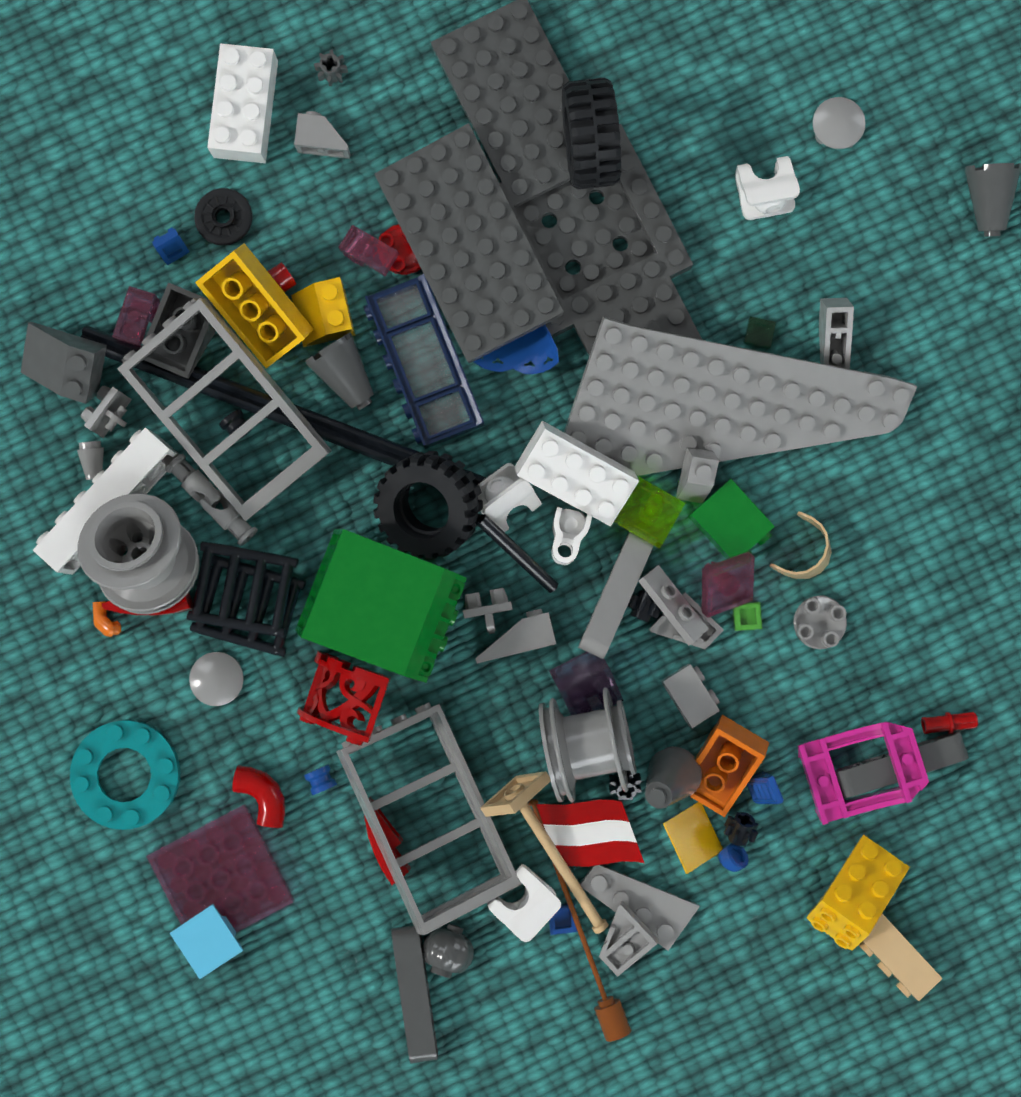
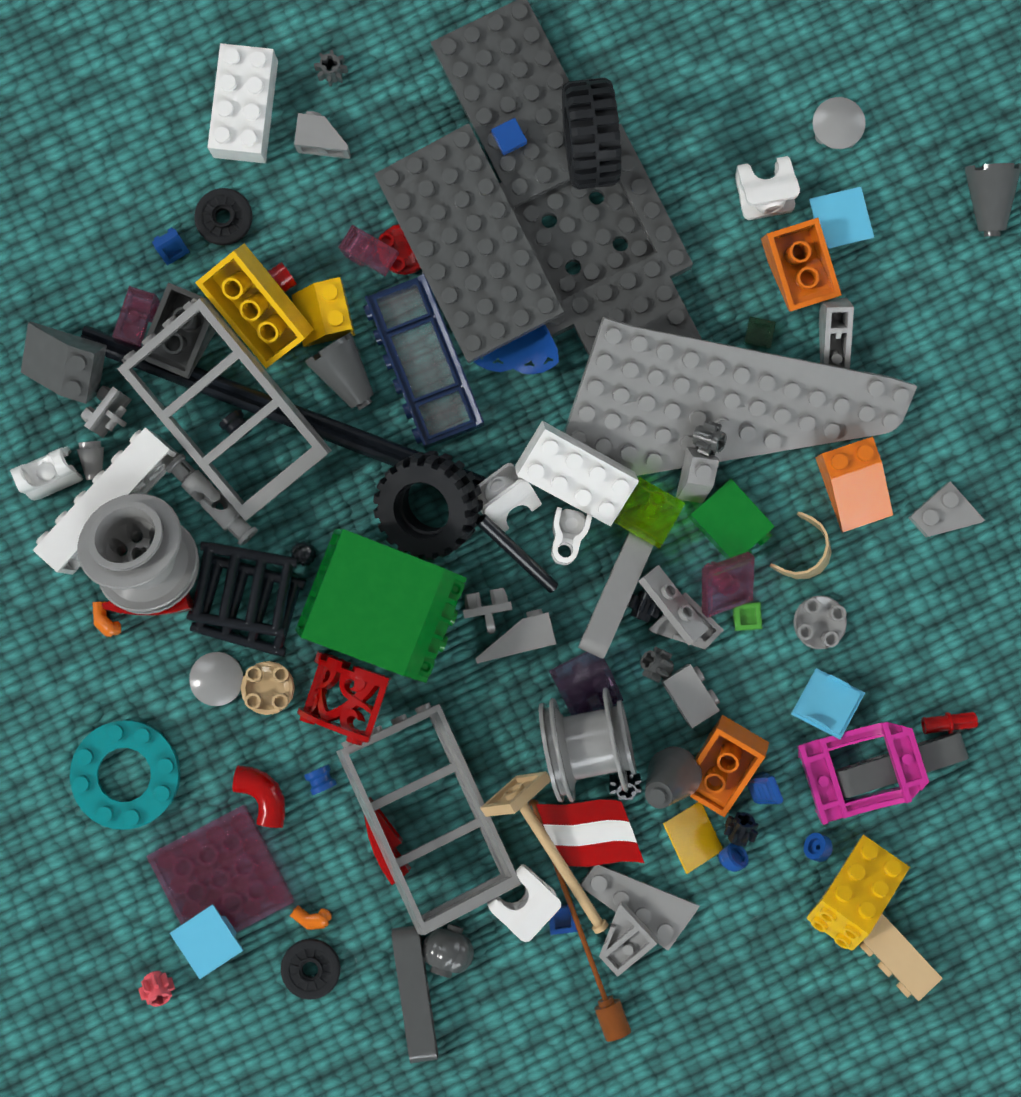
(46, 475): none -> white piece
(156, 988): none -> coral gear
(267, 688): none -> tan dish
(304, 552): none -> black piece
(310, 986): none -> black wheel
(311, 921): none -> orange arm
(509, 136): none -> blue tile
(657, 664): none -> dark grey gear
(709, 438): none -> dark grey gear
(801, 264): none -> orange slope
(818, 847): none -> blue tile
(828, 703): none -> medium azure piece
(842, 217): none -> medium azure piece
(856, 484): none -> orange slope
(945, 512): none -> light grey wing

